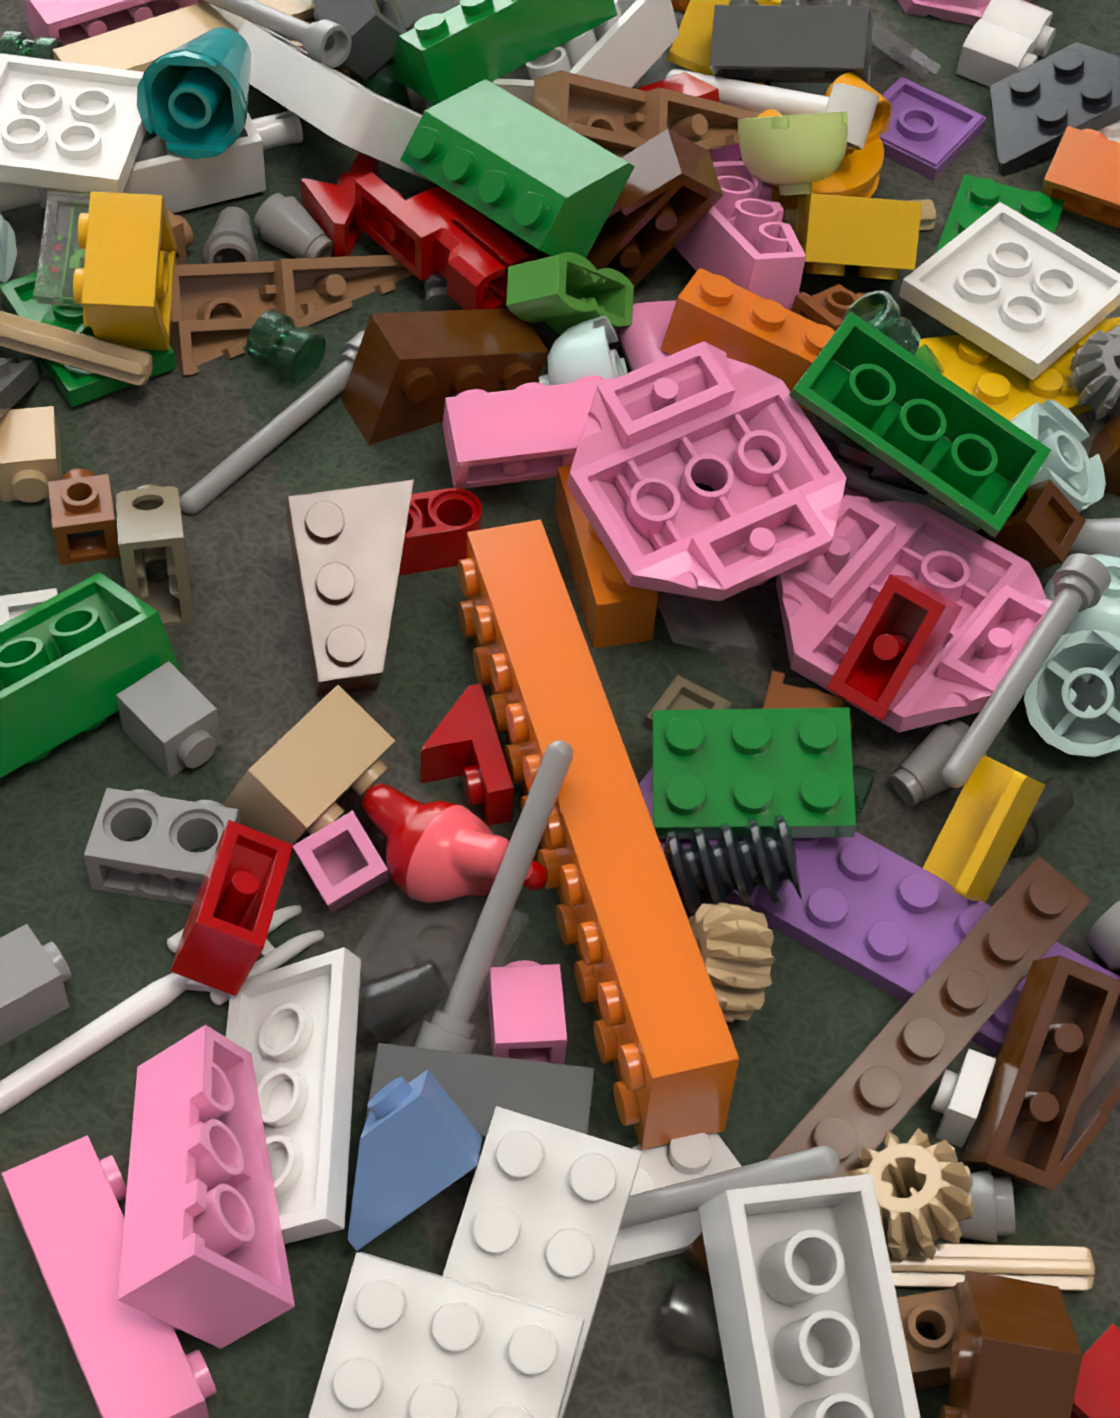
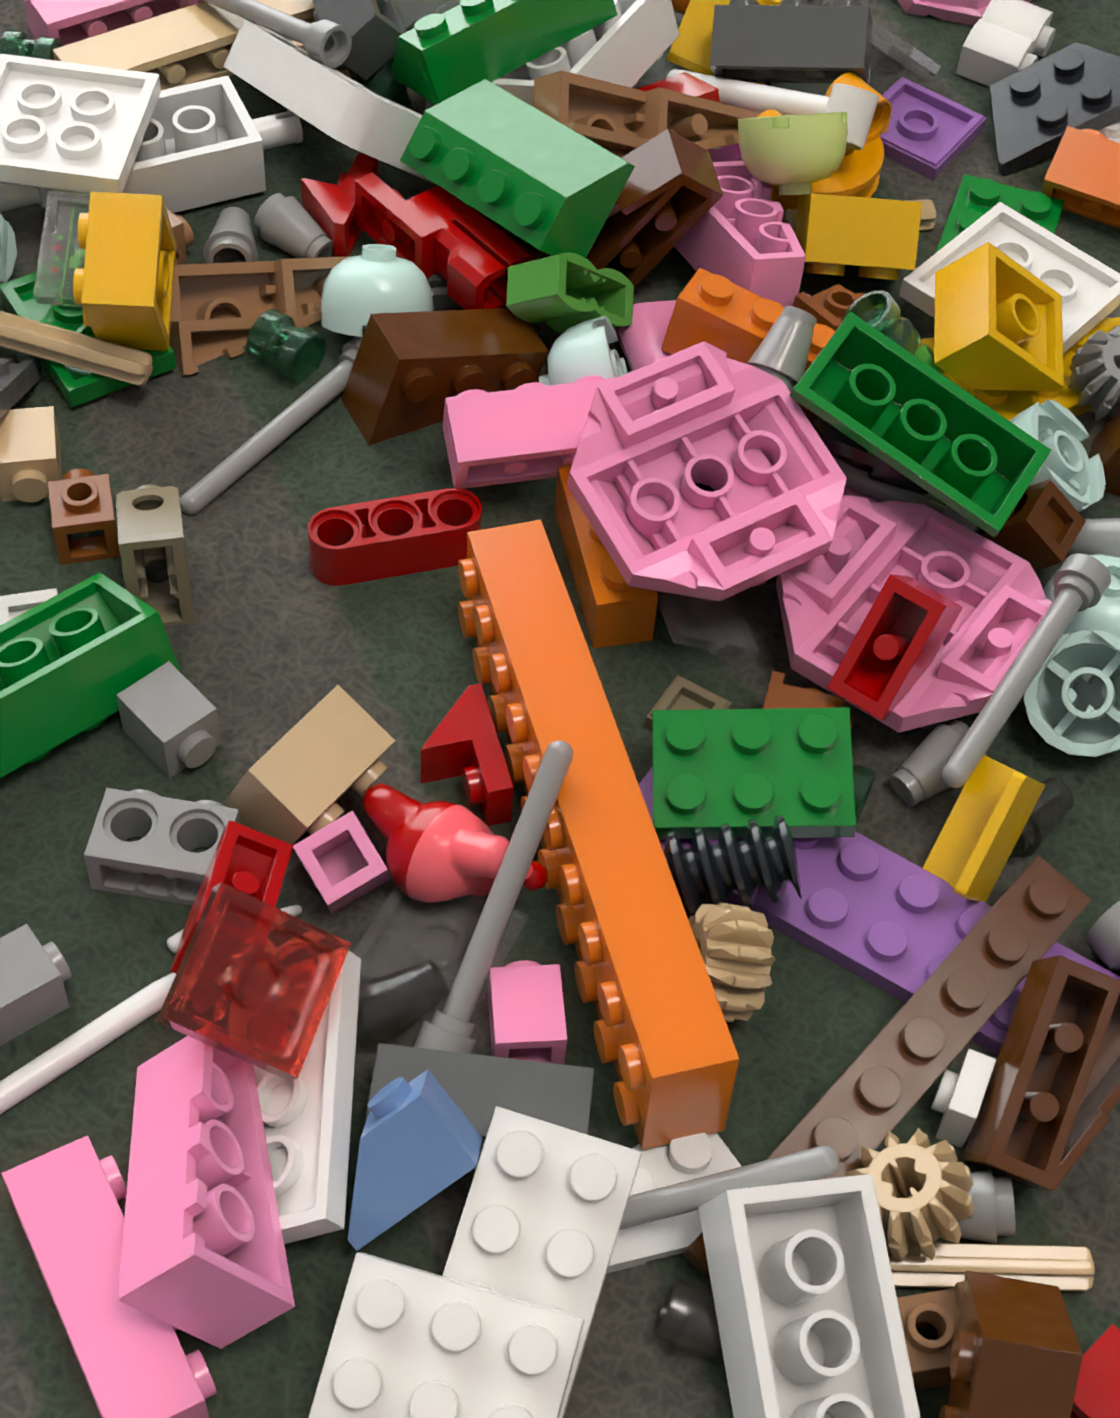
(198, 94): teal cone -> none
(254, 982): none -> clear red plate
(347, 578): wedge -> none
(372, 285): none -> light aqua cylinder
(786, 346): none -> light grey cone
(997, 324): none -> yellow slope

